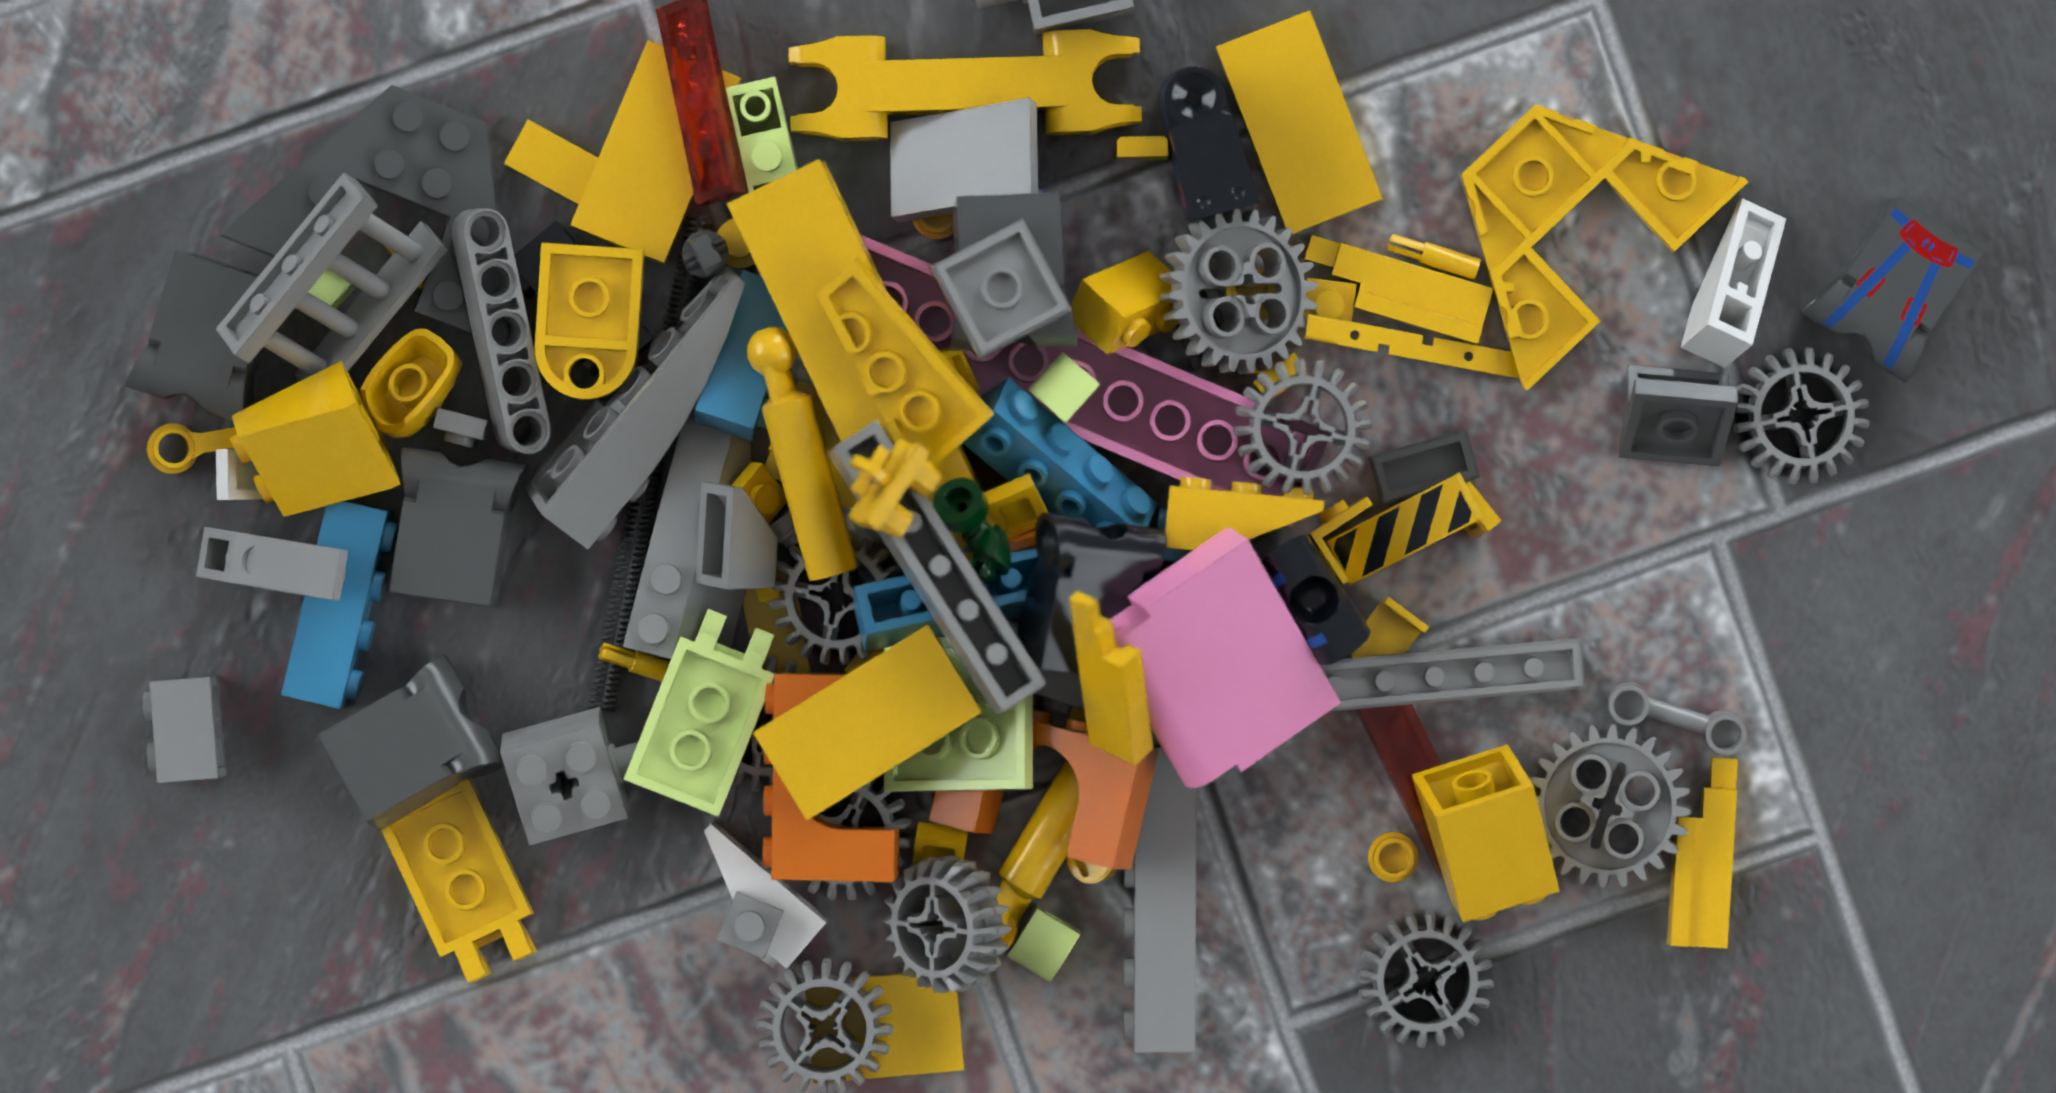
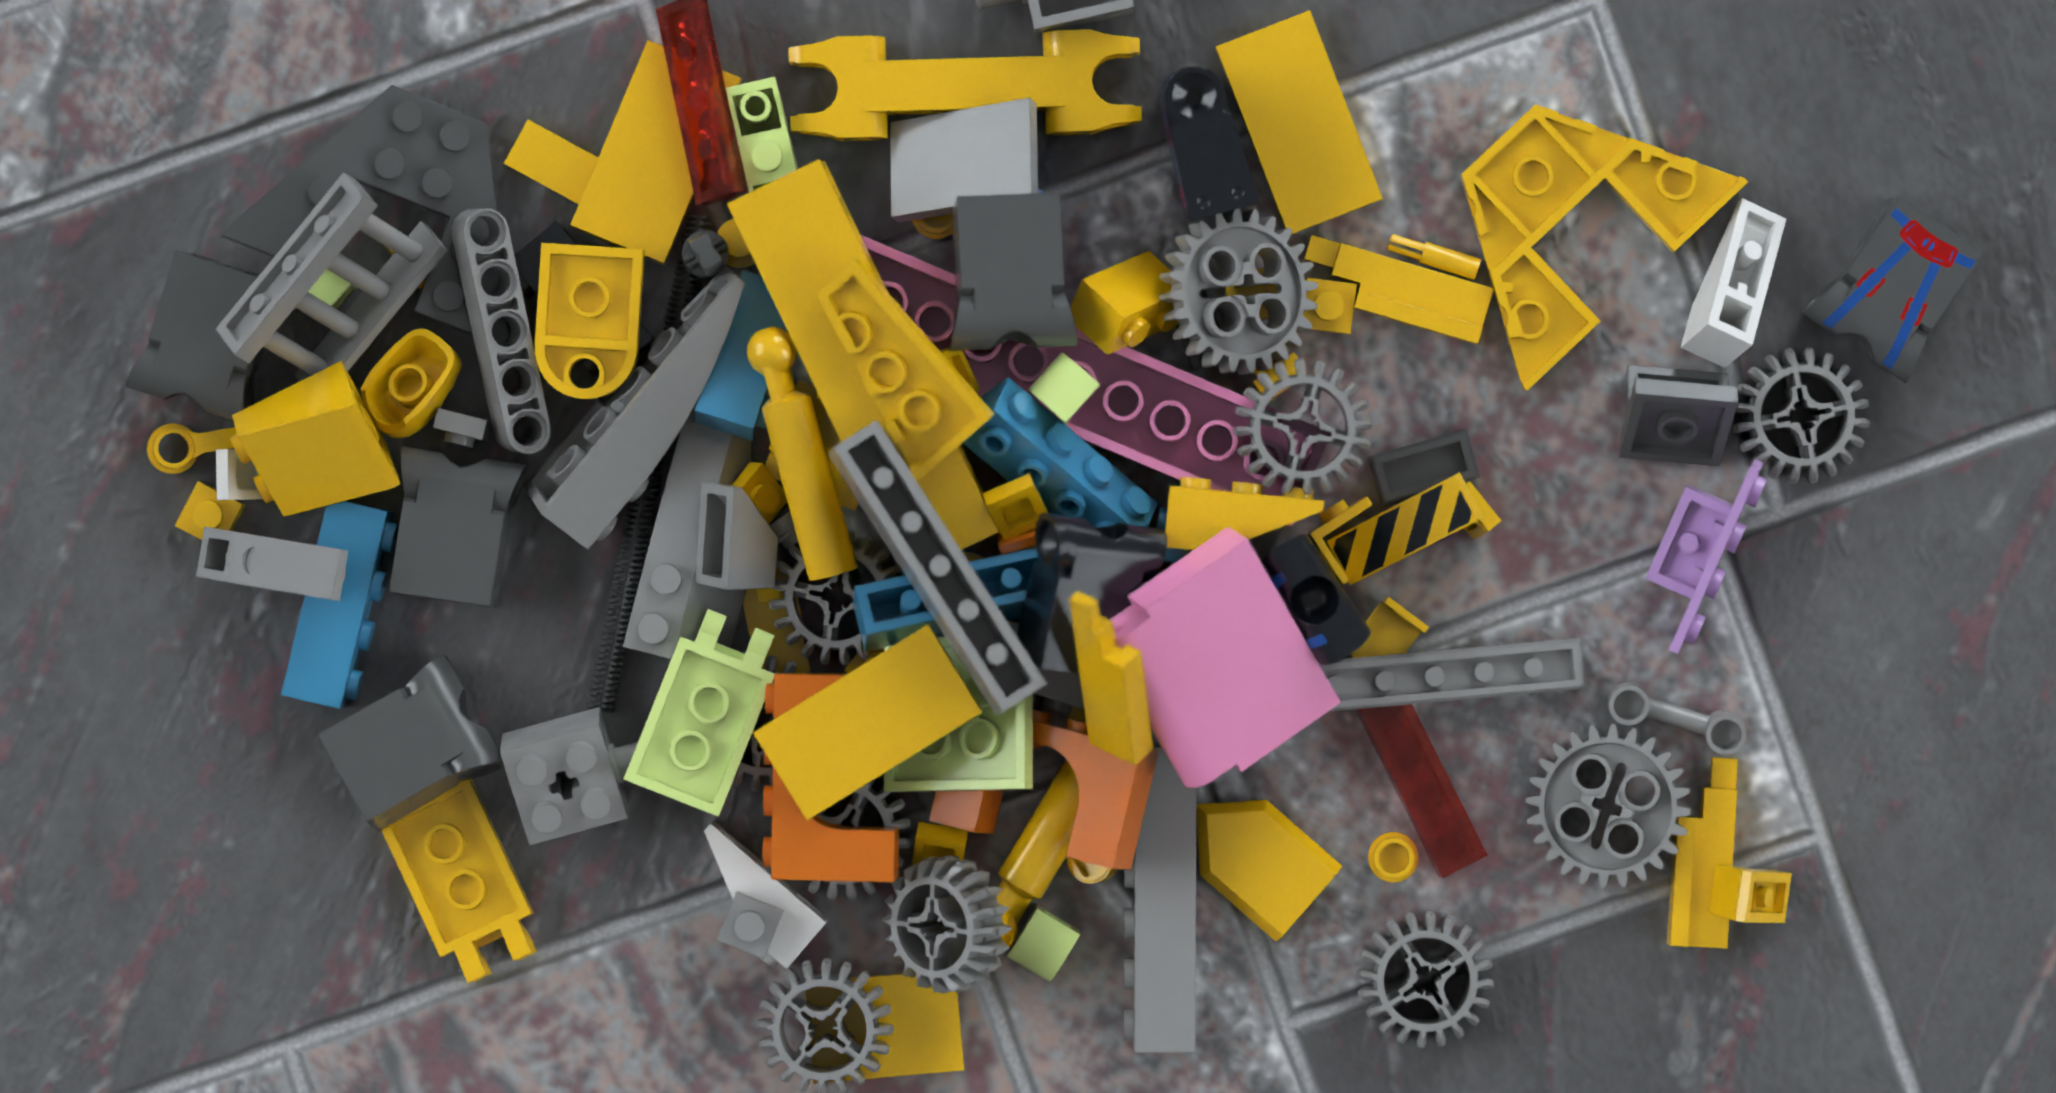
(185, 729): light grey brick -> none
(206, 511): none -> yellow plate
(636, 661): yellow pin -> none
(884, 482): yellow hips -> none
(963, 510): dark green arm -> none
(1001, 289): light grey tile -> none
(1142, 148): yellow tile -> none
(1261, 862): none -> yellow tile
(1410, 345): yellow piece -> none
(1487, 833): yellow slope -> none
(1695, 544): none -> lavender bracket
(1750, 894): none -> yellow slope

